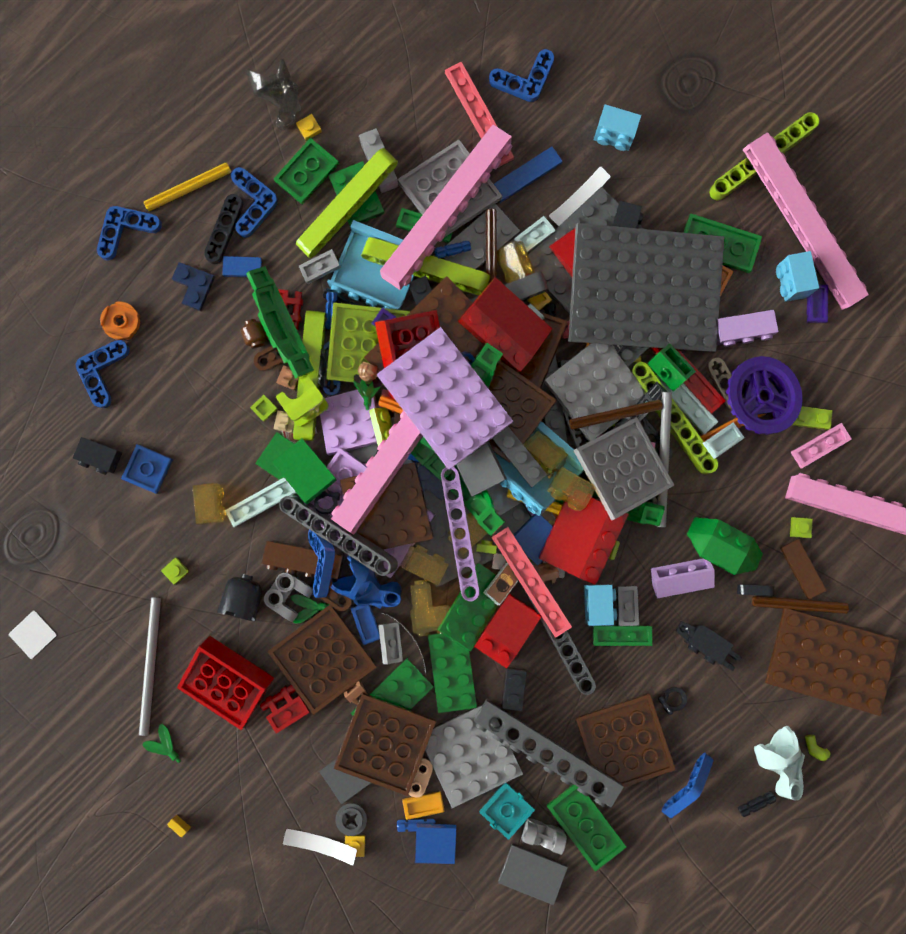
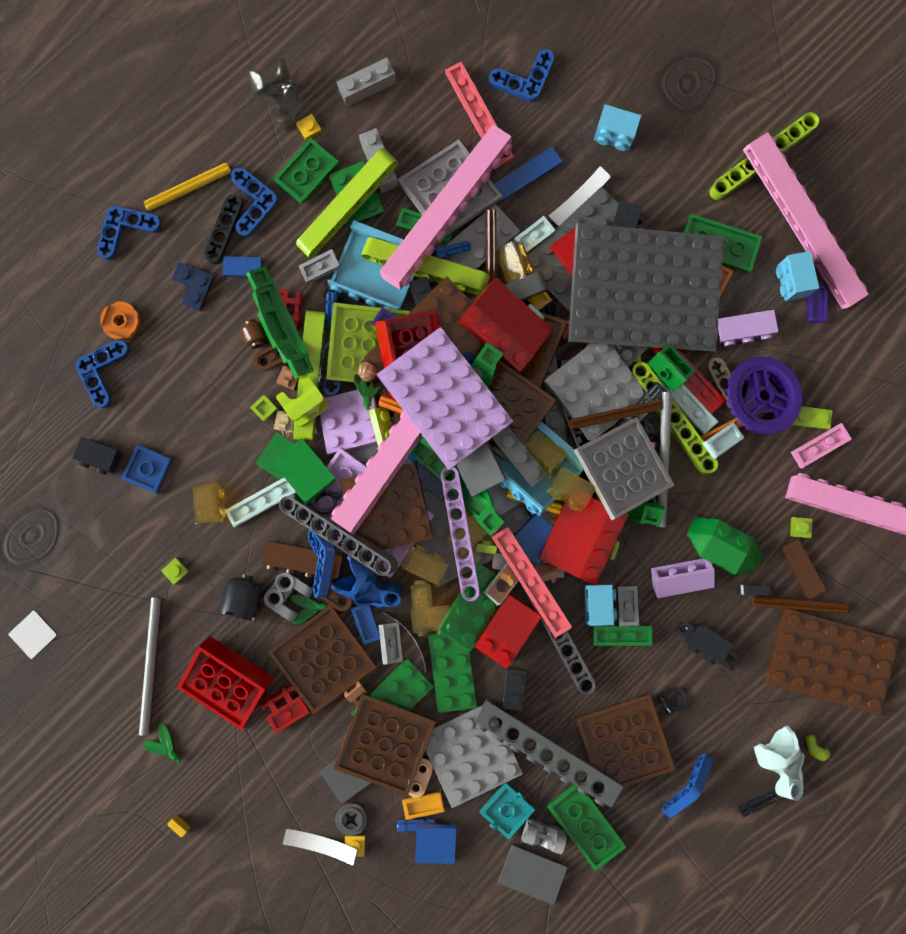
(366, 82): none -> light grey brick

